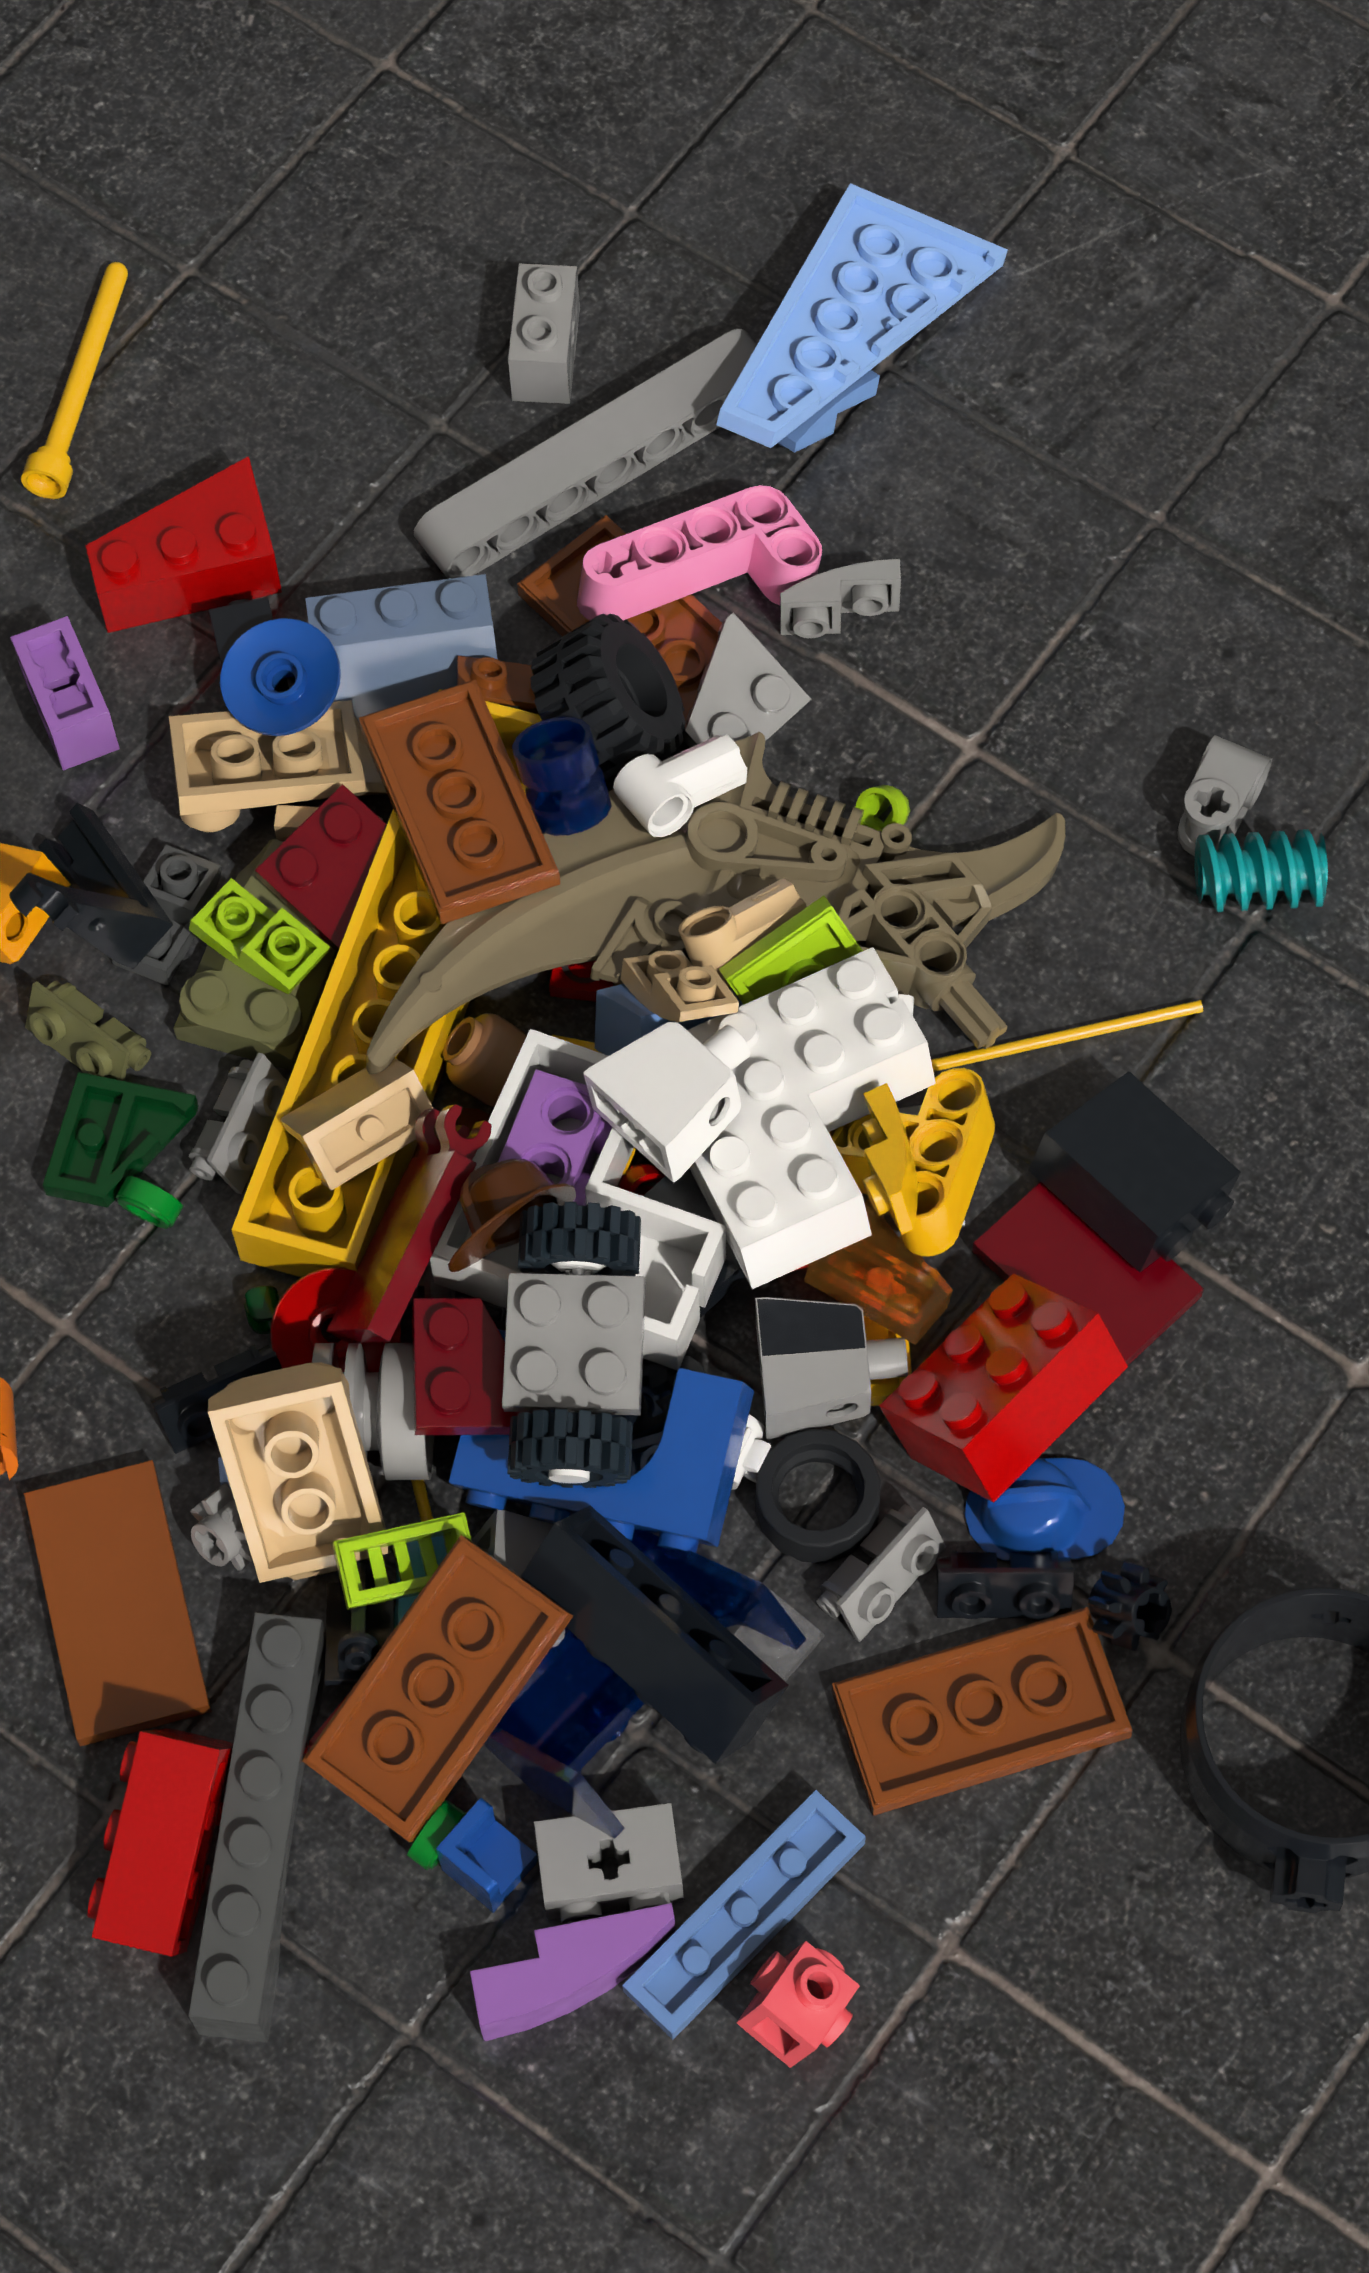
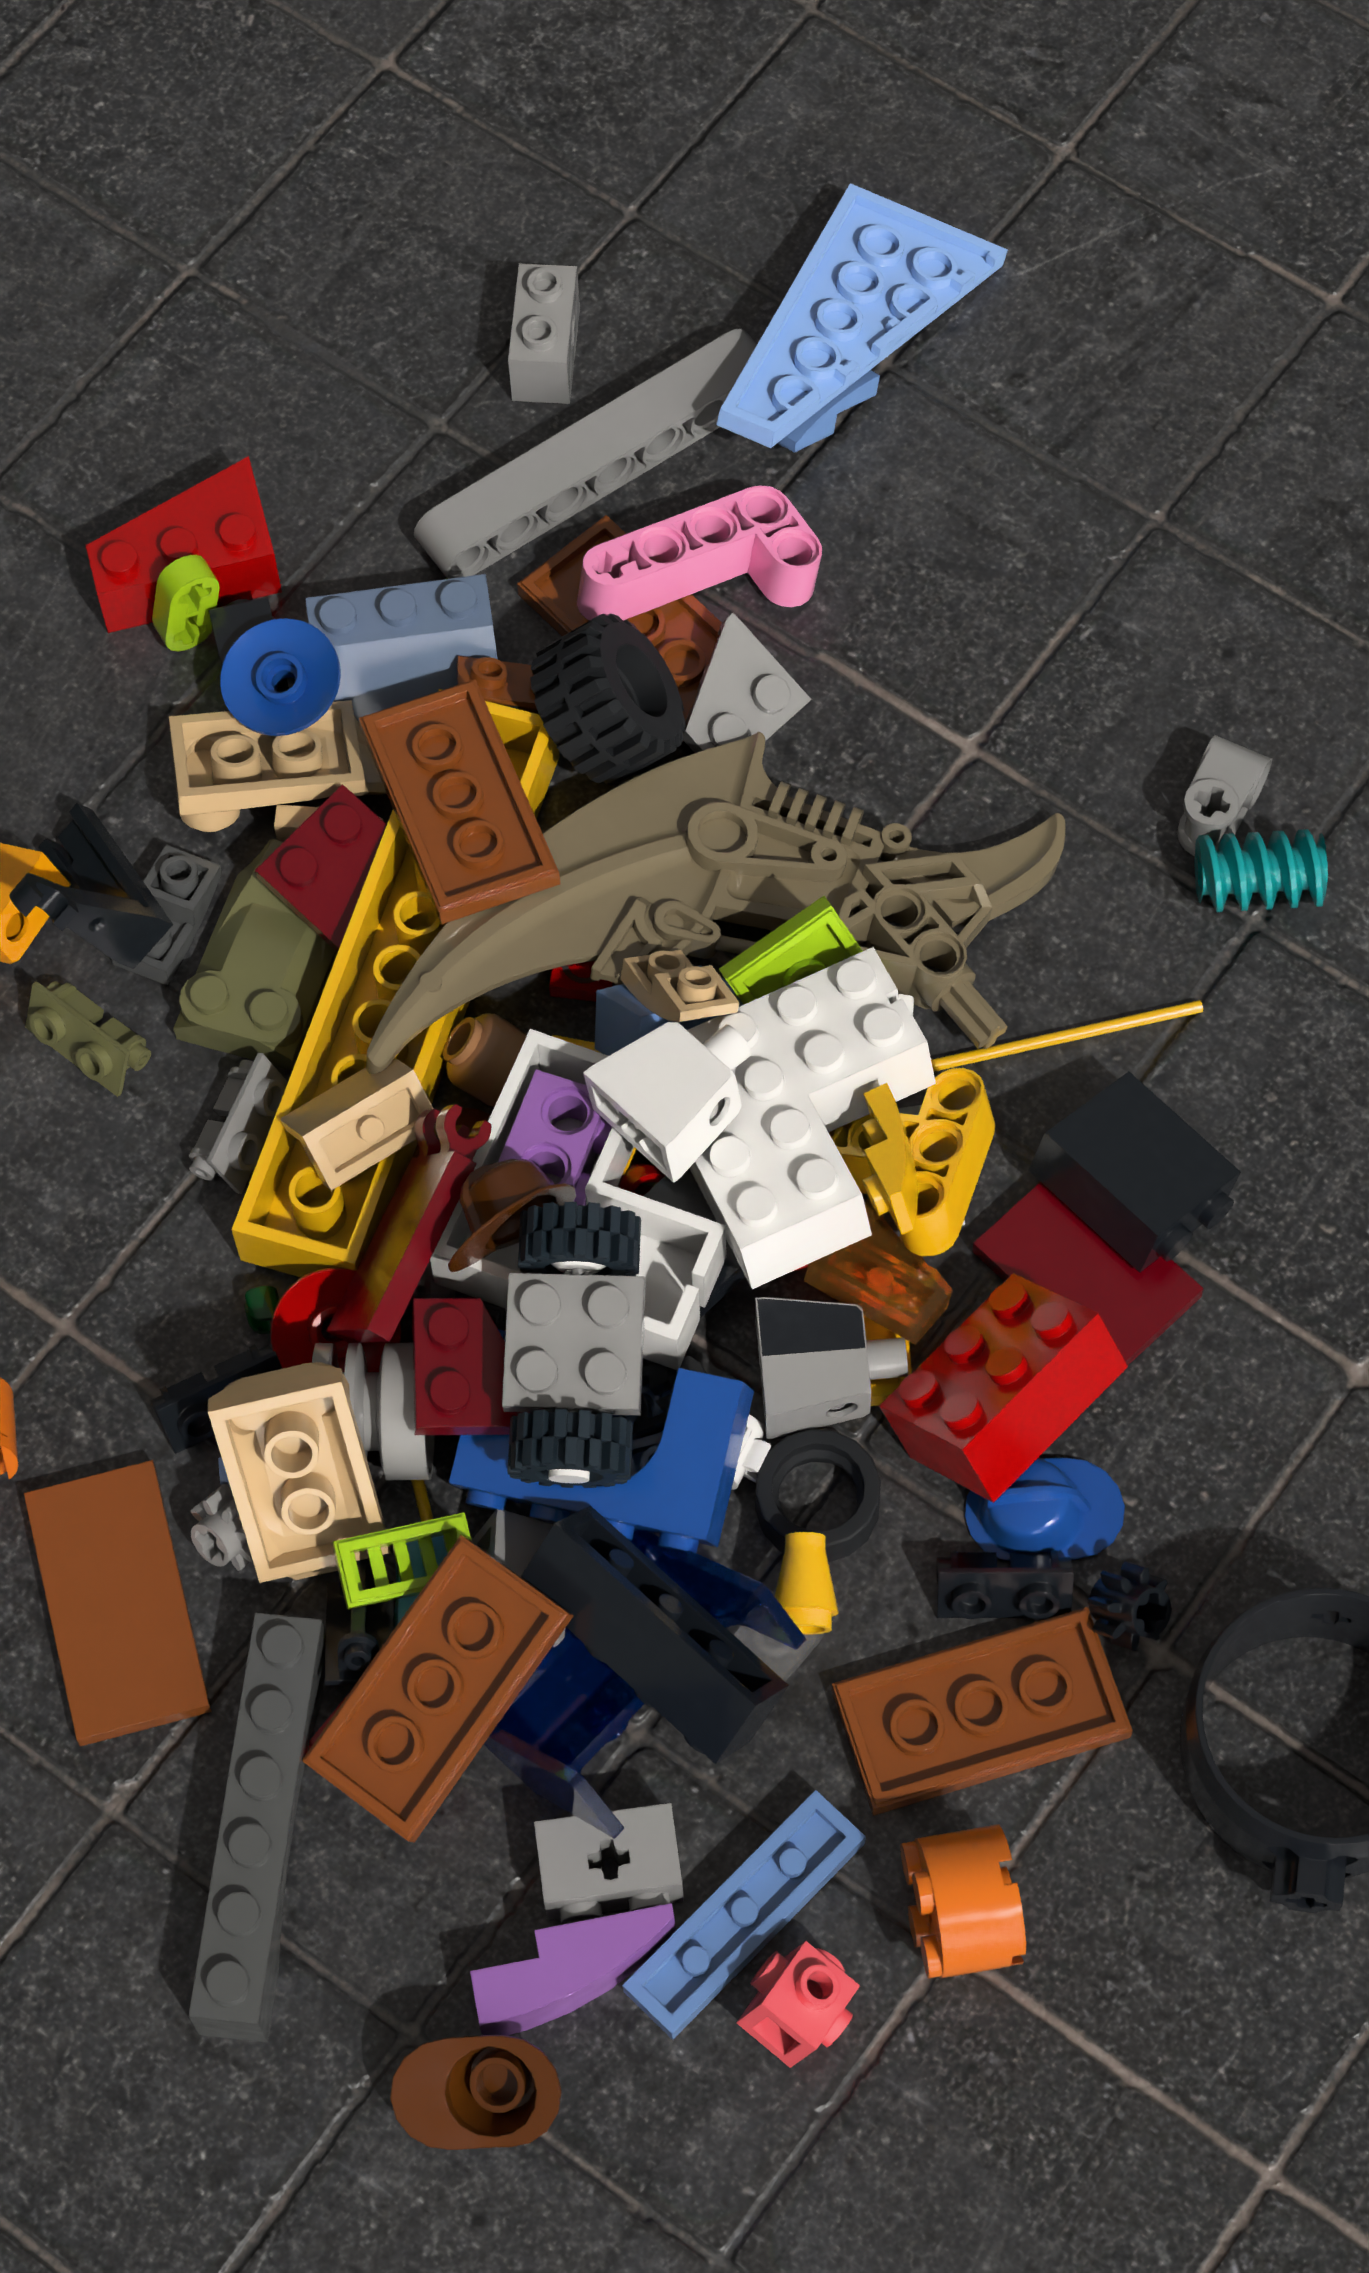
(49, 468): yellow piece -> none
(65, 693): medium lavender brick -> none
(111, 1134): dark green wing -> none
(149, 1202): green tile -> none
(160, 1841): red wedge -> none
(183, 602): none -> lime beam
(258, 940): lime slope -> none
(433, 1833): green tile -> none
(476, 2092): none -> reddish brown piece
(485, 1856): blue panel -> none
(562, 775): clear blue wheel -> none
(668, 790): white piece -> none
(723, 932): tan piece -> none
(806, 1583): none -> yellow cone
(860, 588): light grey slope -> none
(877, 800): lime hinge -> none
(902, 1550): light grey hinge -> none
(965, 1902): none -> orange brick

